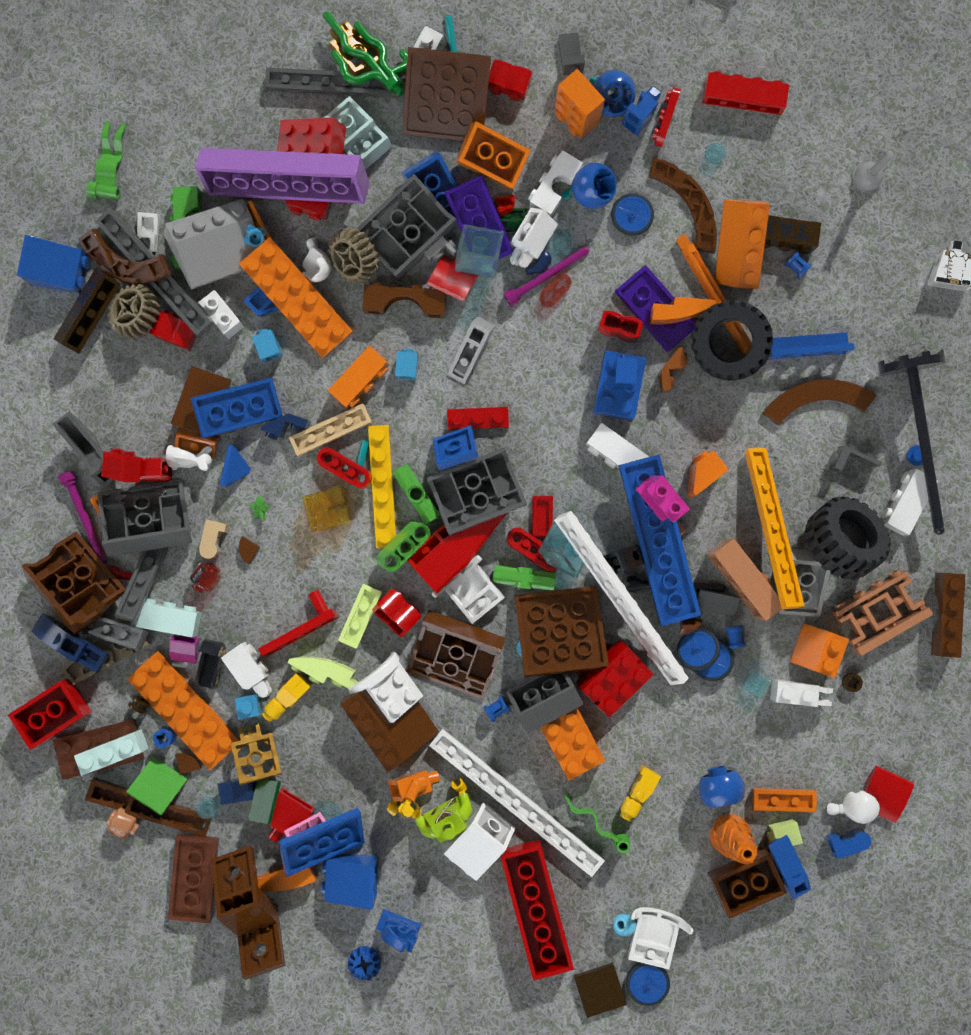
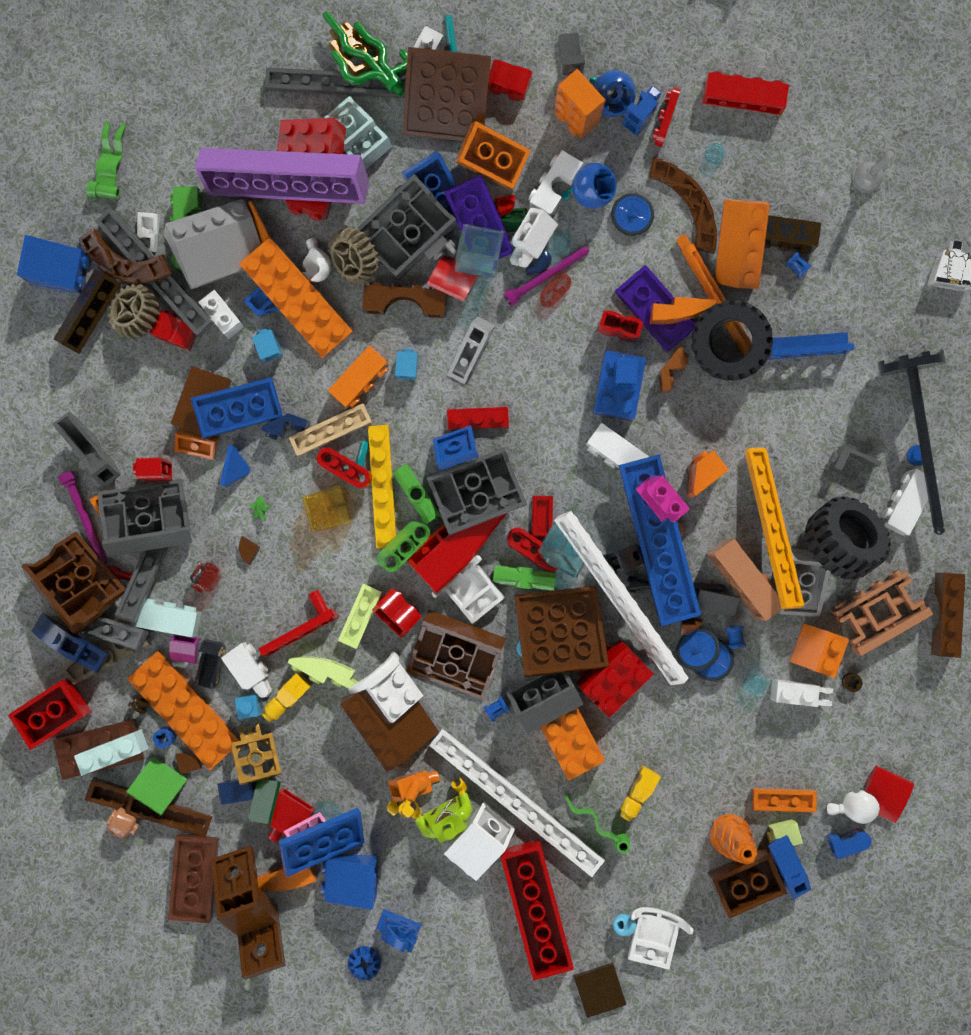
(121, 465): red brick -> none
(180, 458): white animal -> none
(206, 815): clear light blue plate -> none
(210, 540): tan leg -> none
(254, 241): dark azure plate -> none
(647, 984): blue wheel -> none
(721, 787): blue wheel -> none
(818, 391): reddish brown tile -> none

